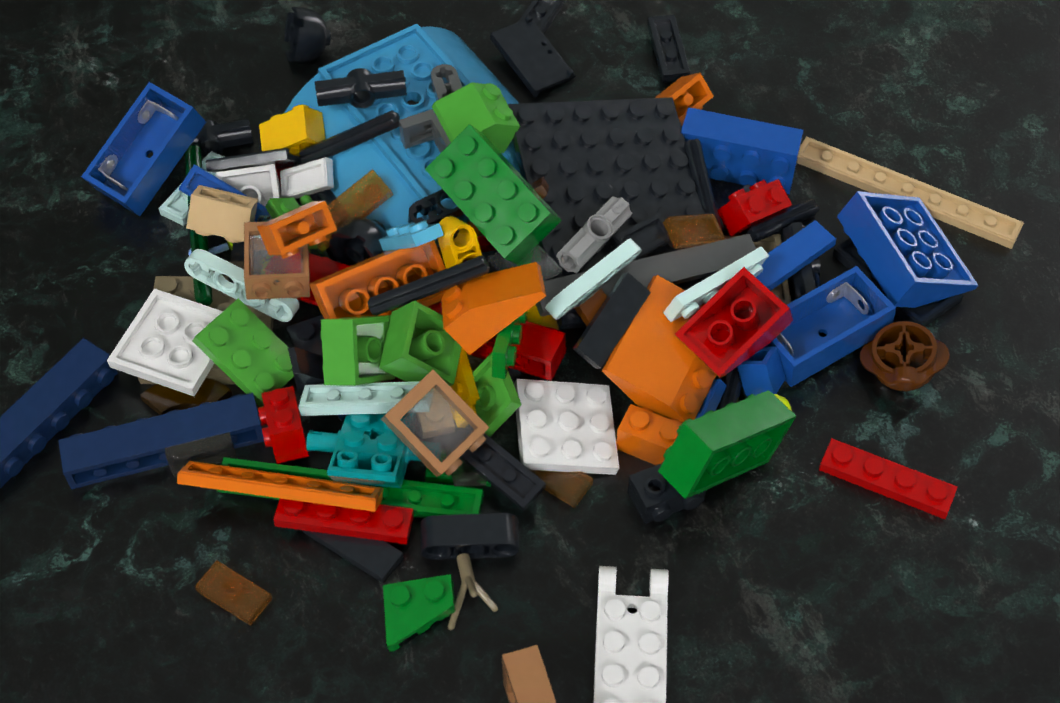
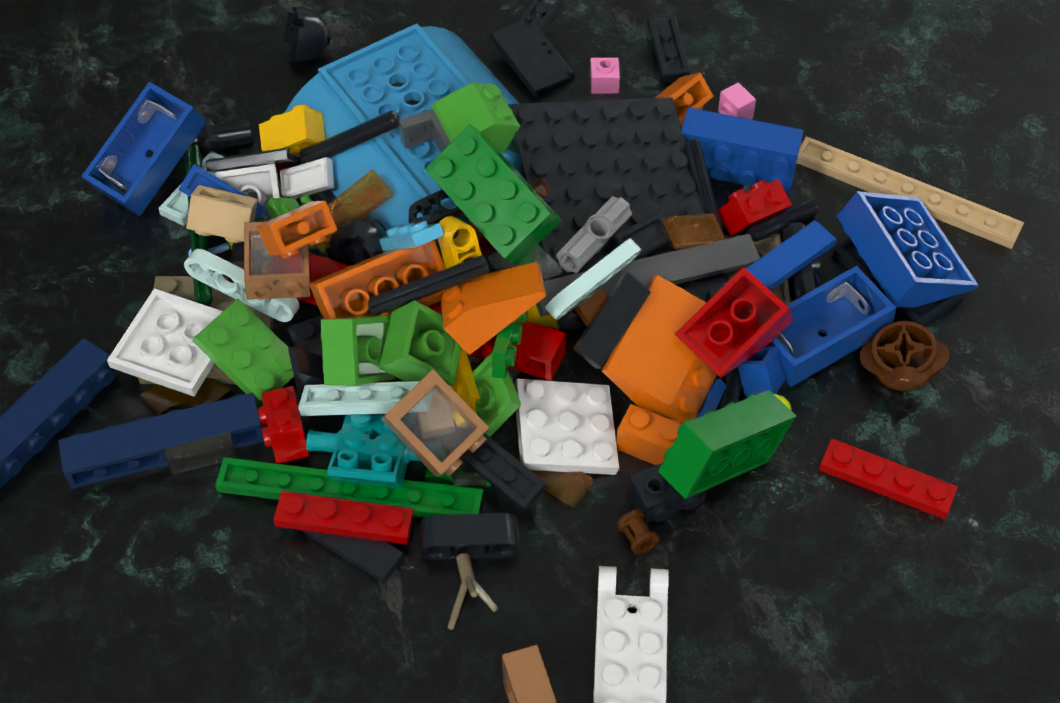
(233, 592): clear orange plate -> none
(280, 486): orange tile -> none
(360, 88): black piece -> none
(415, 606): green wing -> none
(439, 87): dark grey beam -> none
(604, 75): none -> bright pink plate
(637, 532): none -> reddish brown bush
(689, 301): light aqua plate -> none
(737, 102): none -> bright pink plate

